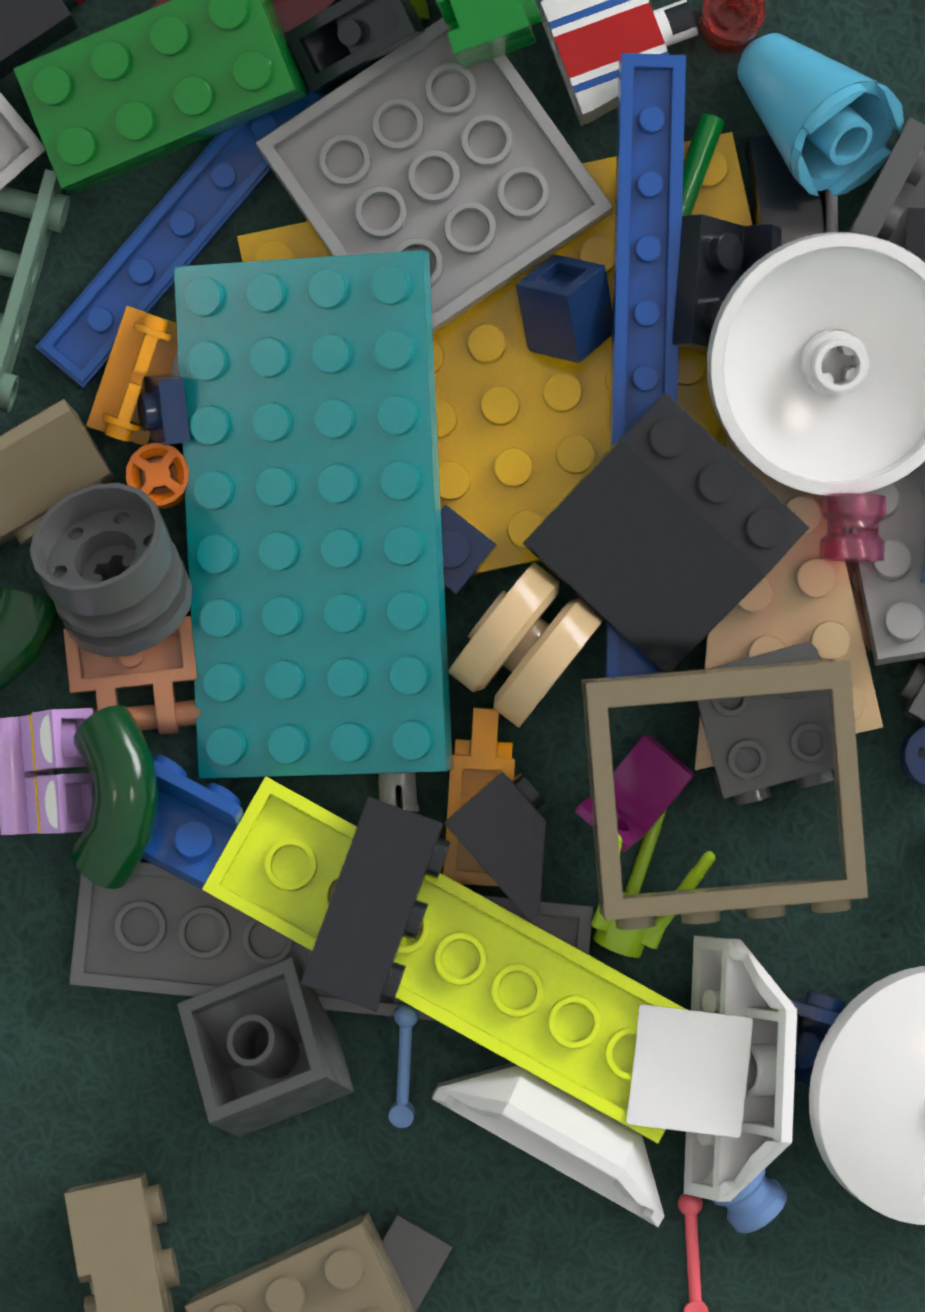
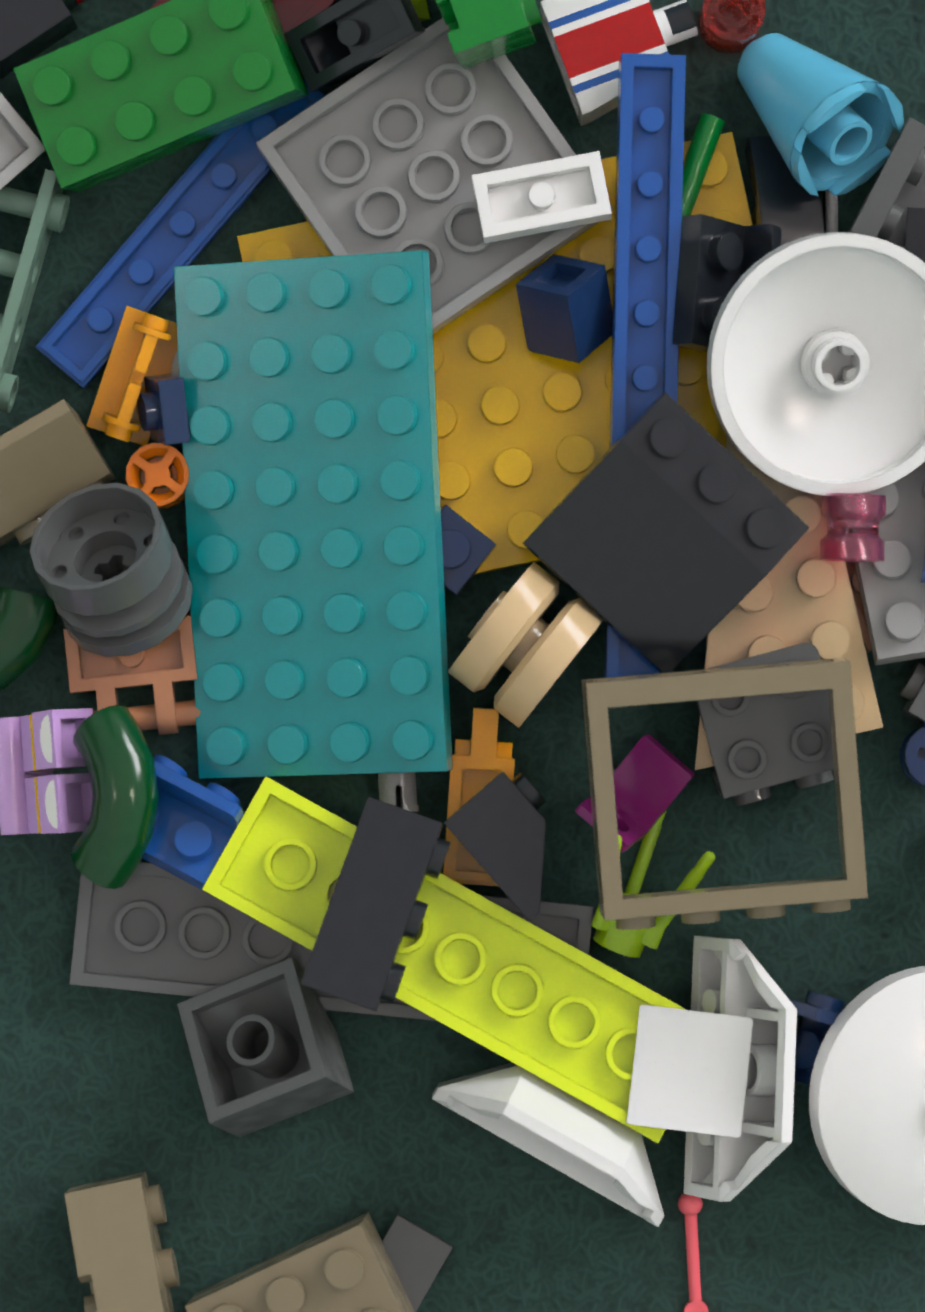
(402, 1111): medium blue hinge -> none
(541, 197): none -> white plate
(755, 1204): medium blue wheel -> none

